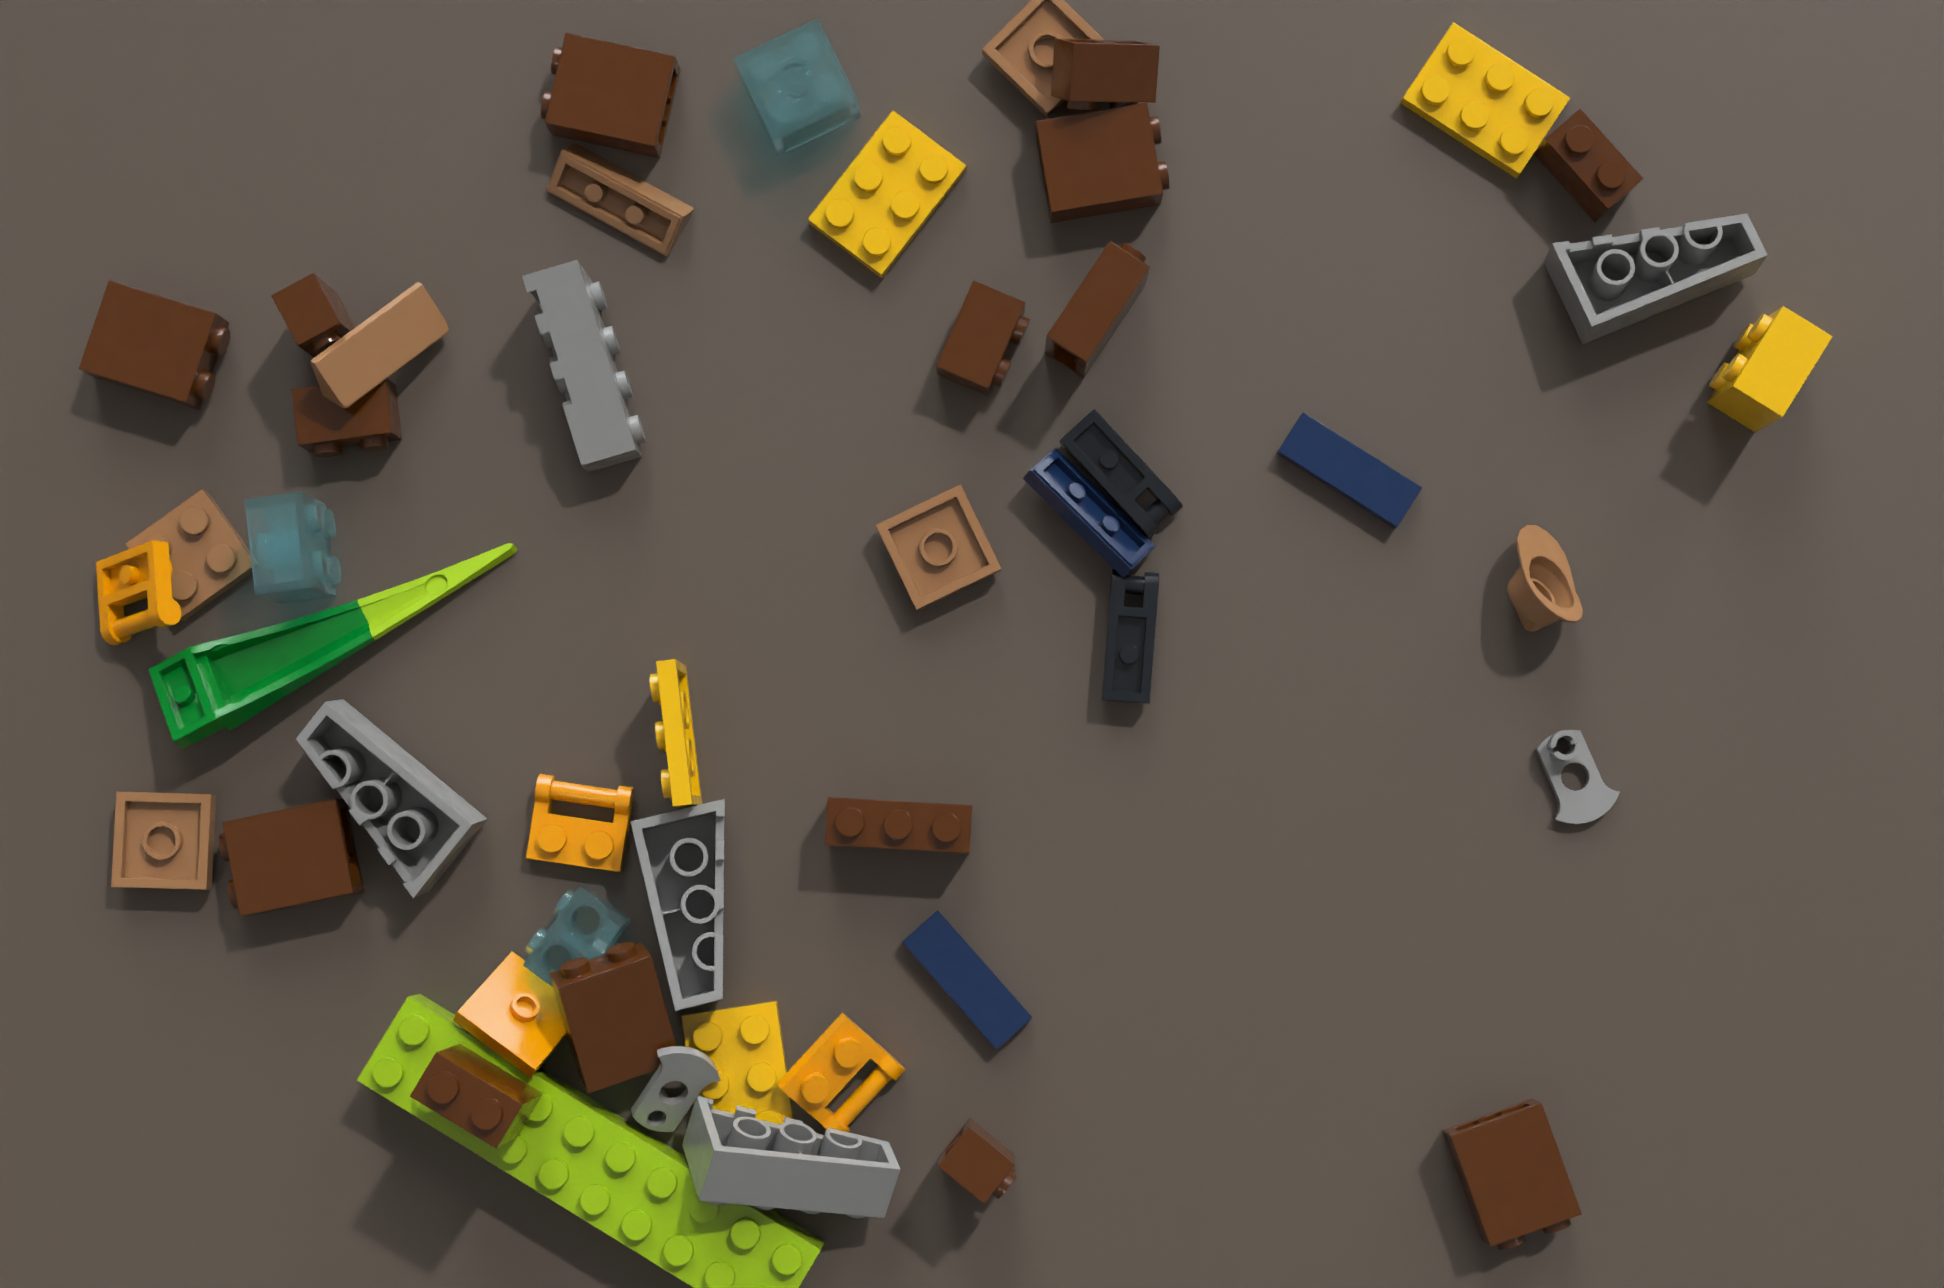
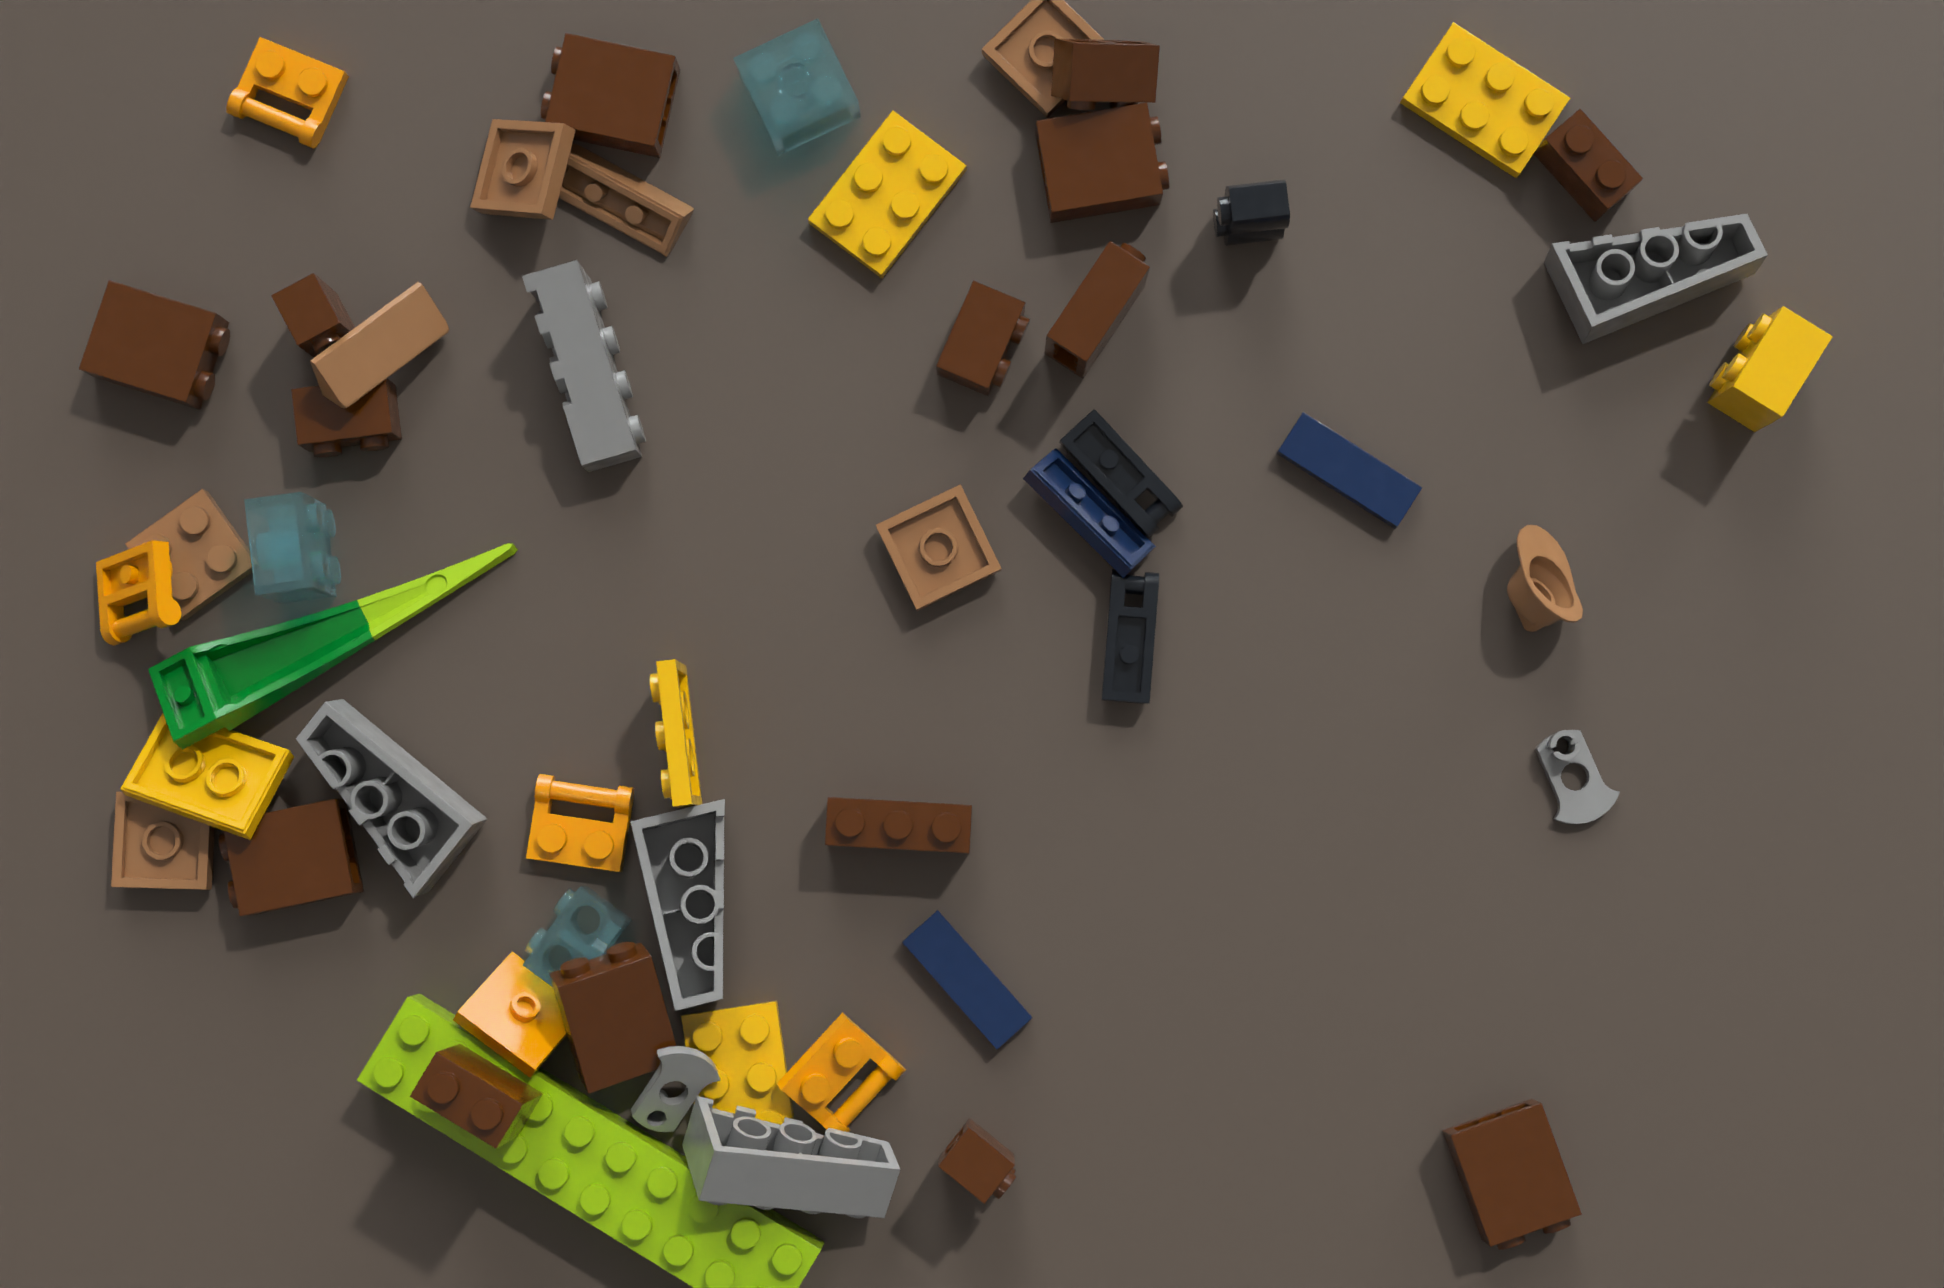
(215, 781): none -> yellow tile
(292, 79): none -> light orange plate
(522, 169): none -> medium nougat plate
(1252, 212): none -> black brick

